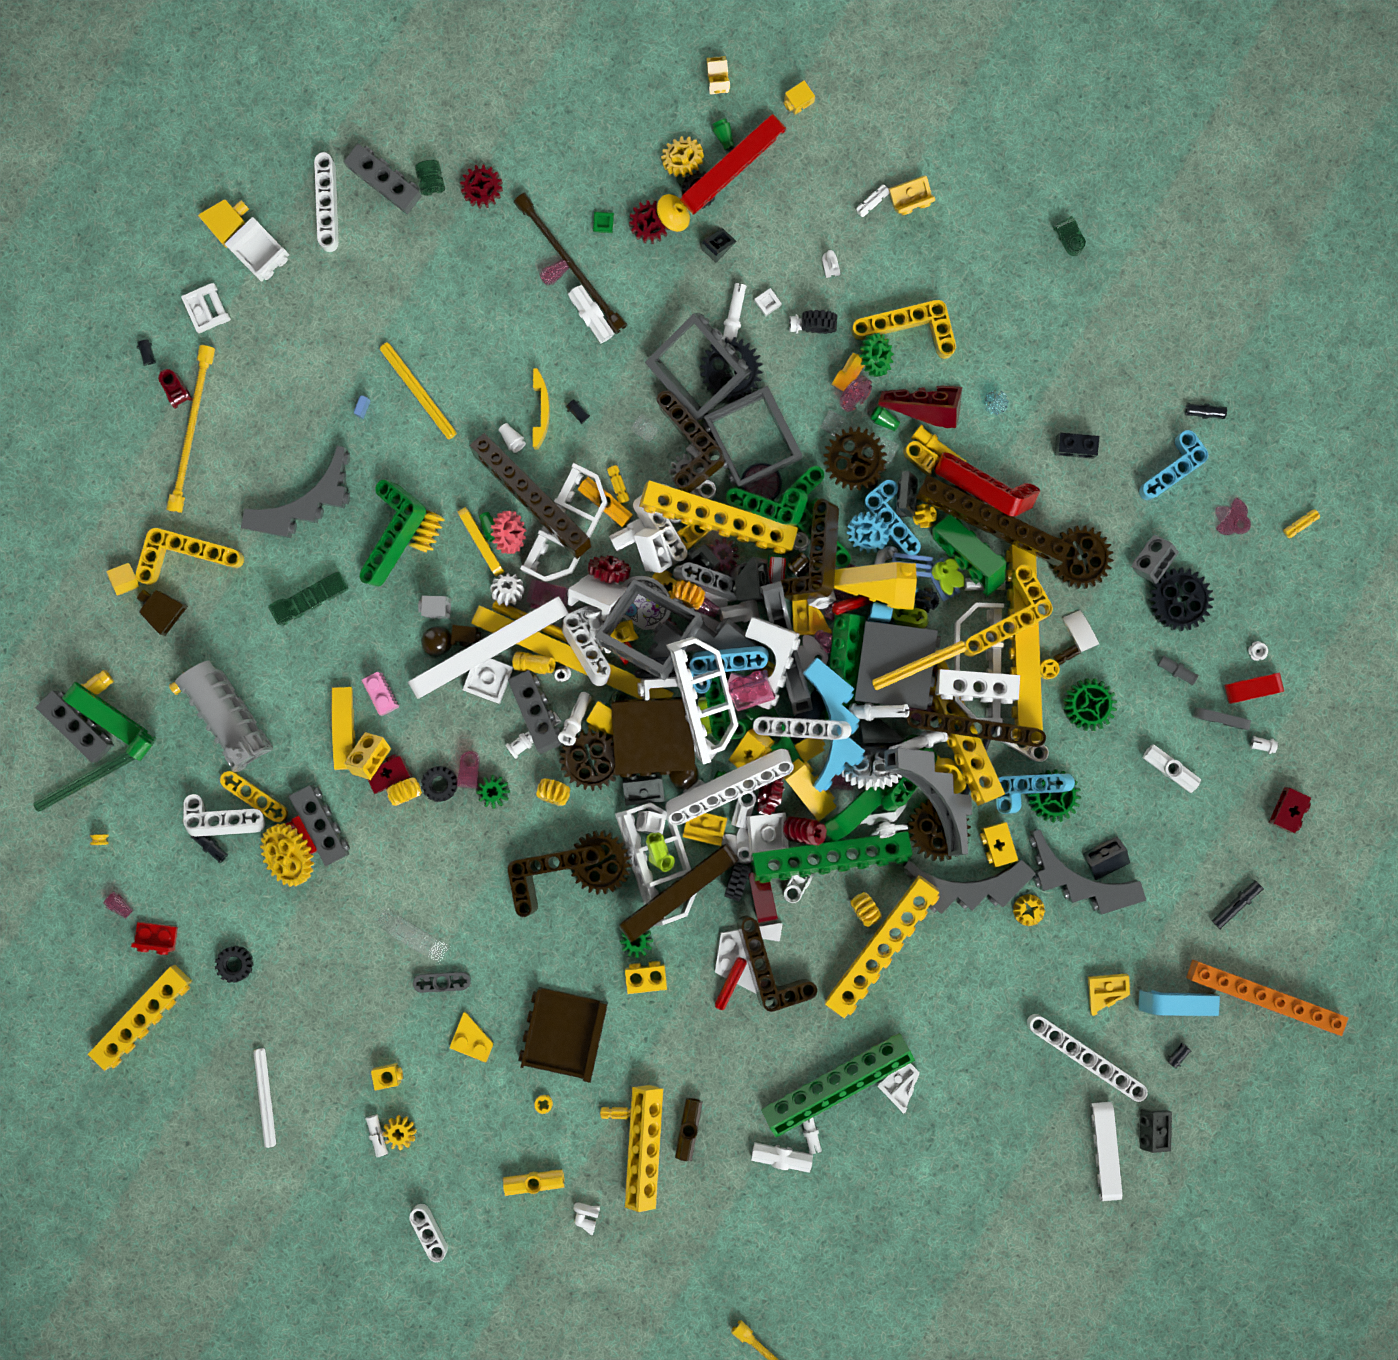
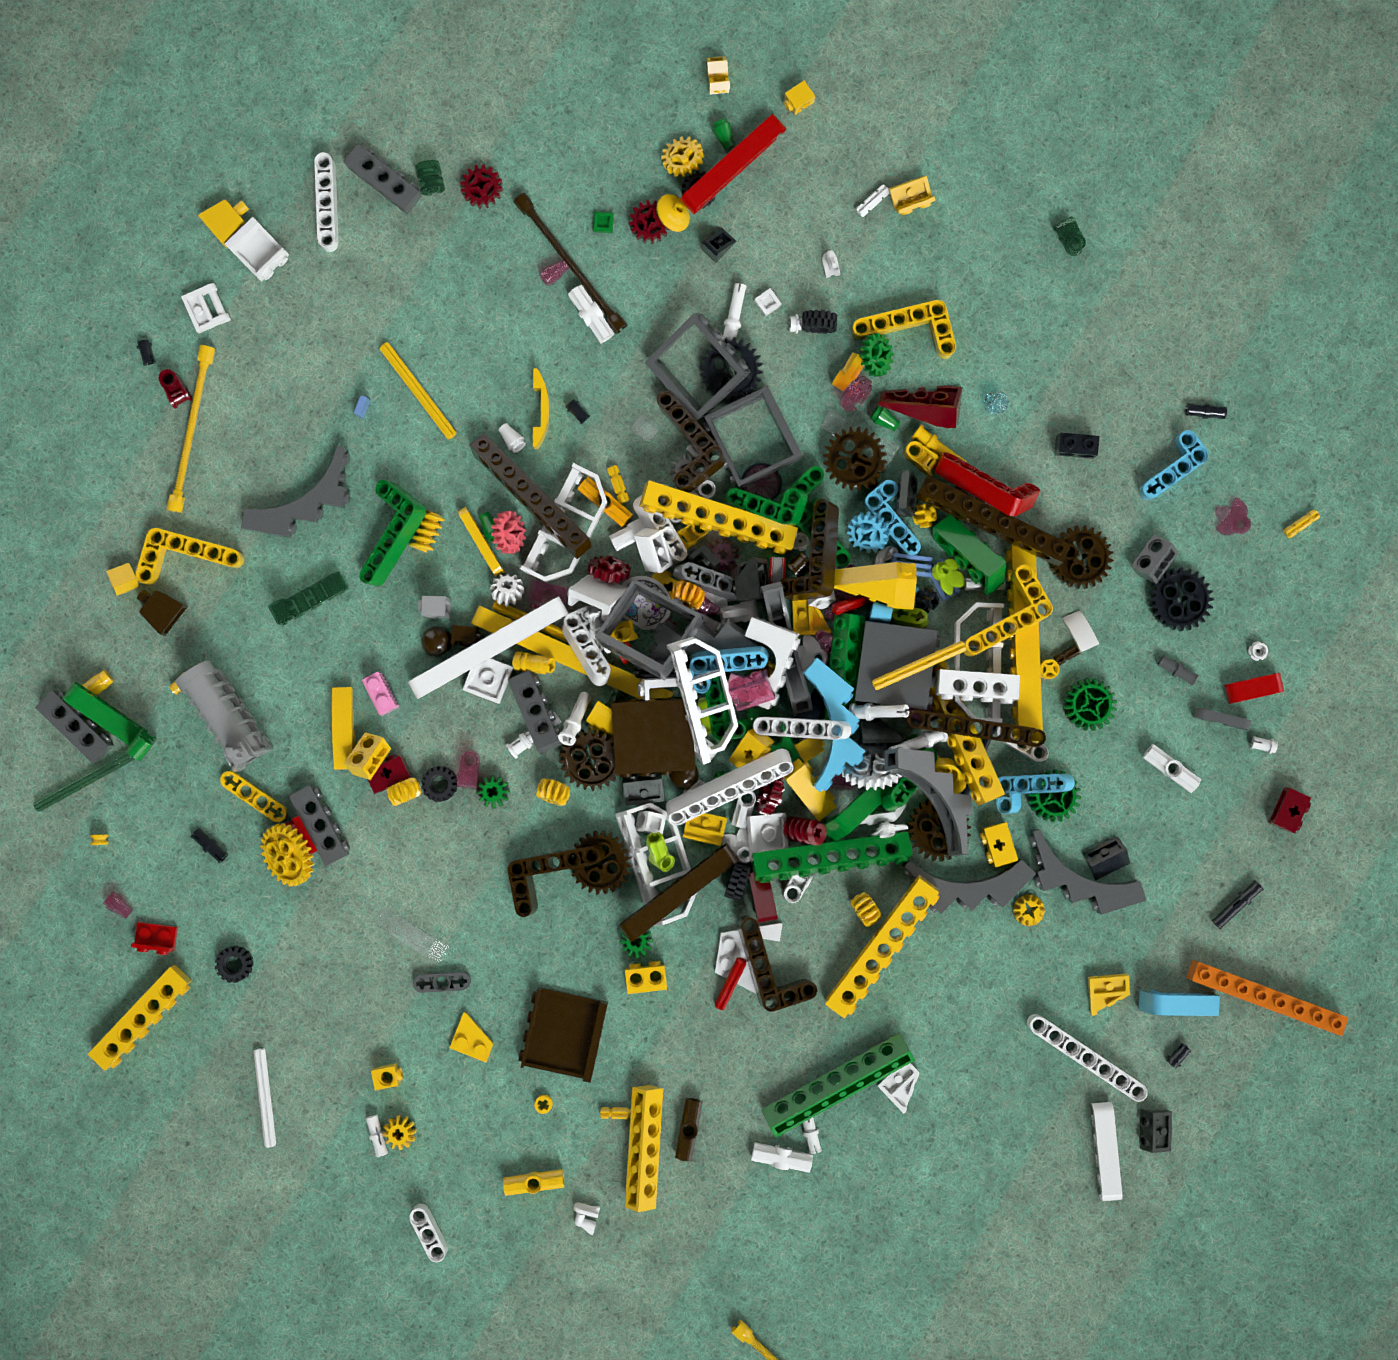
(224, 817): white beam -> none
(566, 670): white pin -> none

